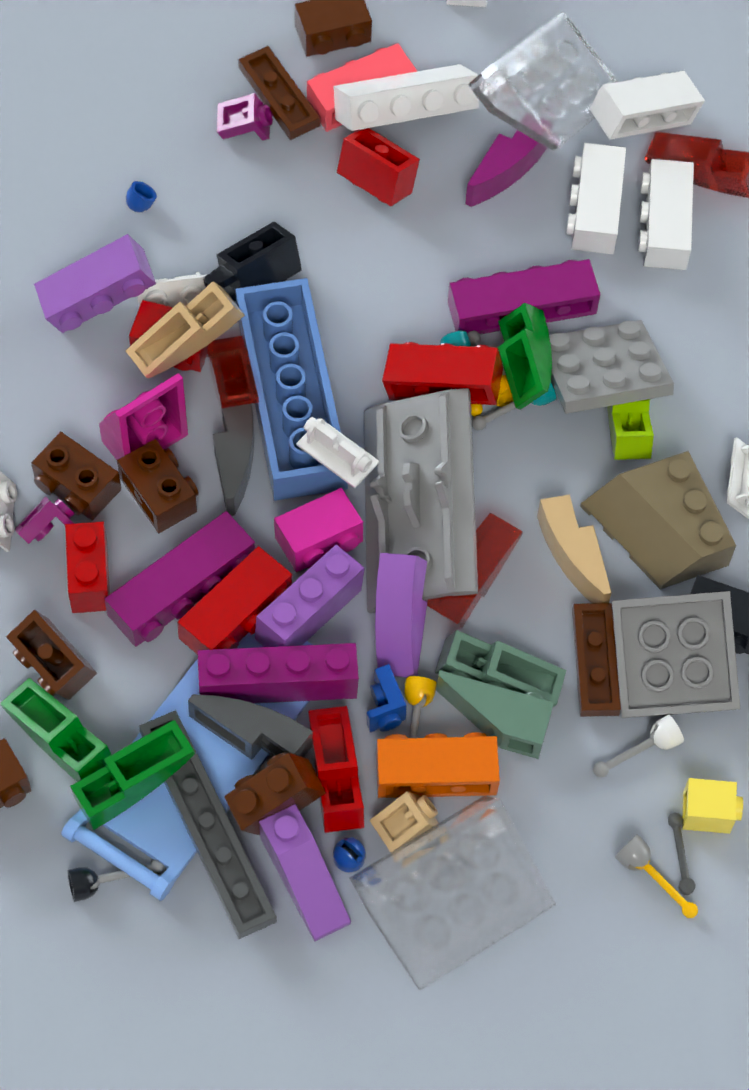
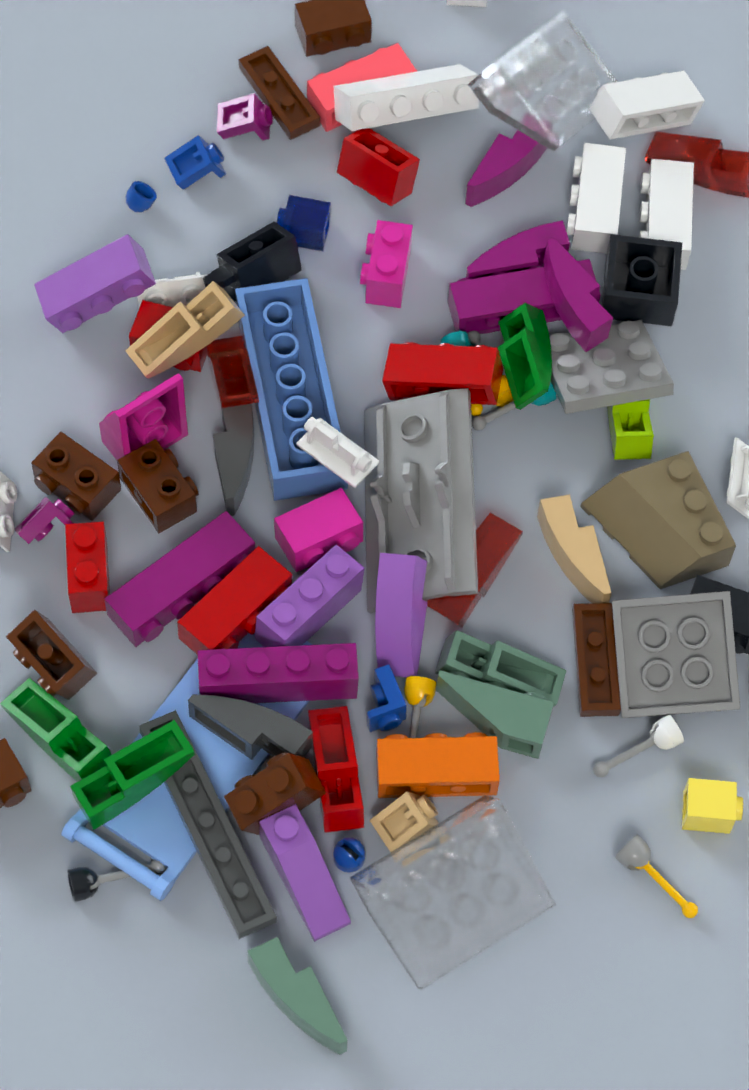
(195, 161): none -> blue bracket
(297, 995): none -> sand green slope
(307, 221): none -> clear blue brick
(388, 263): none -> dark pink brick
(519, 251): none -> magenta slope
(575, 297): none -> magenta slope
(642, 279): none -> black brick
(686, 885): dark grey hinge -> none

